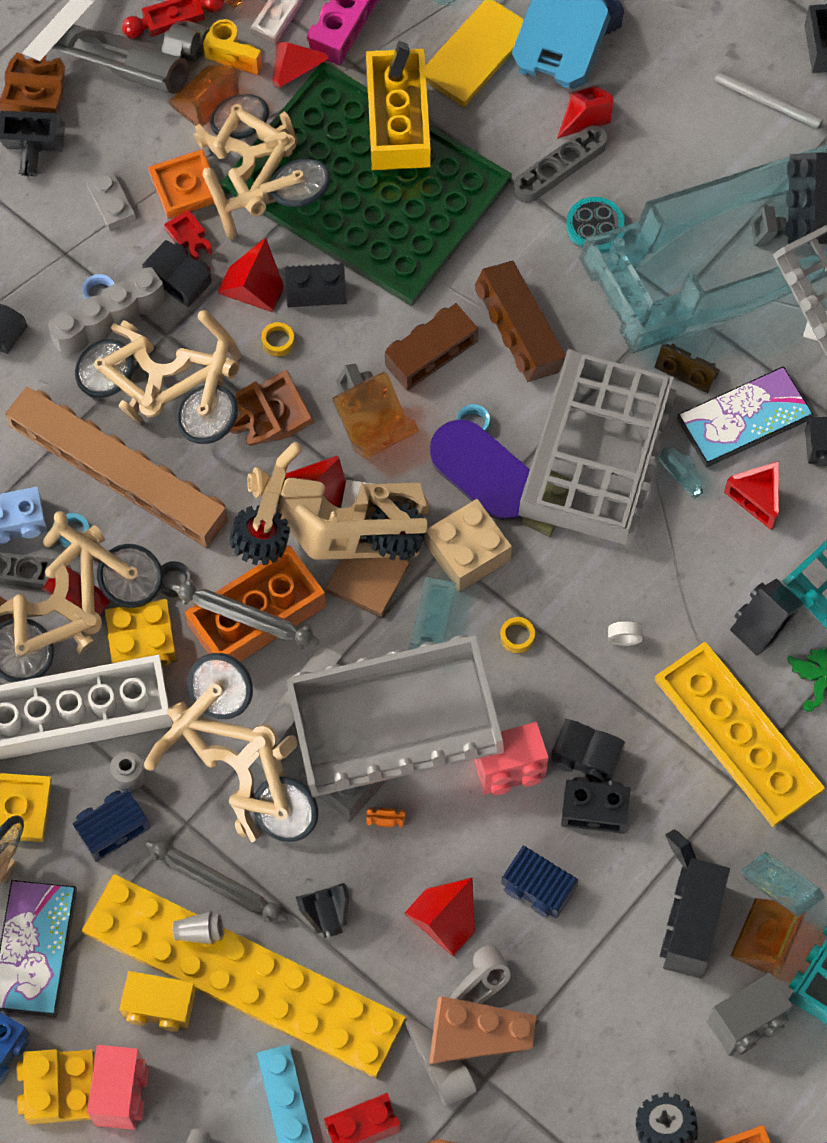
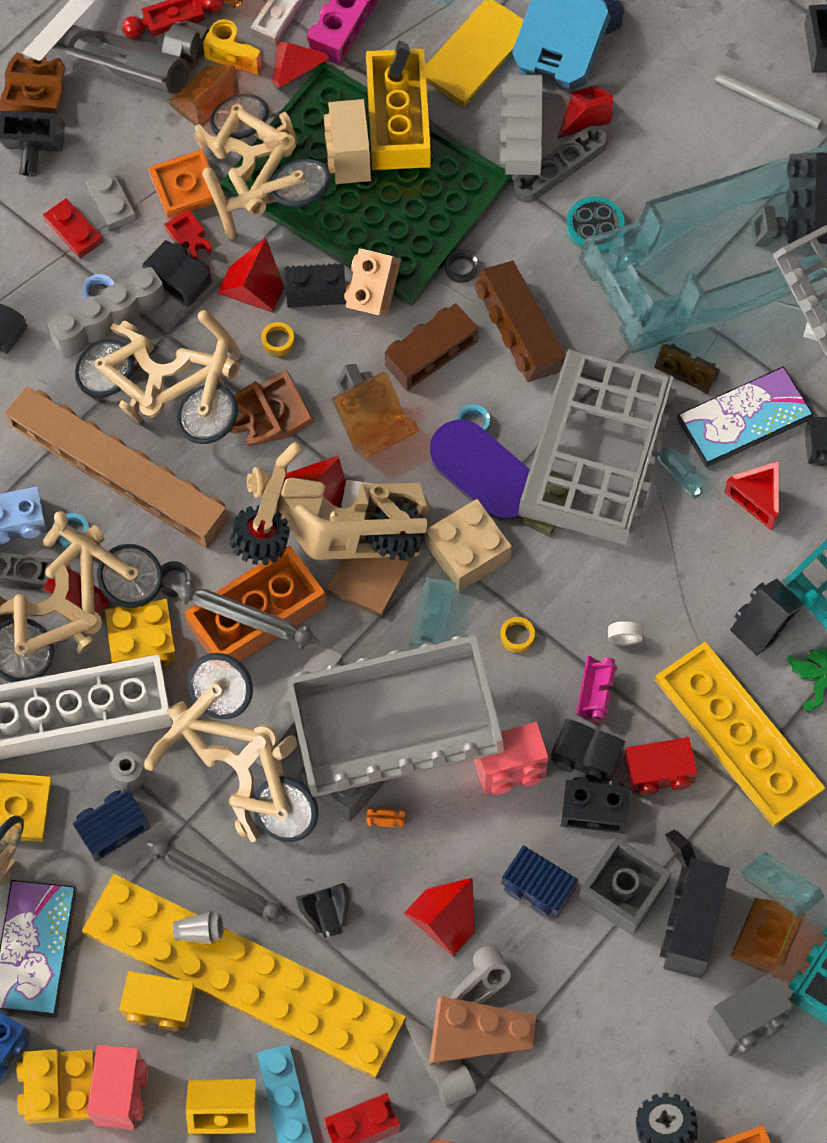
(73, 228): none -> red plate
(221, 1106): none -> yellow brick
(347, 141): none -> tan brick
(372, 282): none -> light nougat brick
(461, 254): none -> black piece
(522, 126): none -> light grey brick
(593, 696): none -> dark pink hinge
(624, 886): none -> dark grey brick
(660, 766): none -> red brick

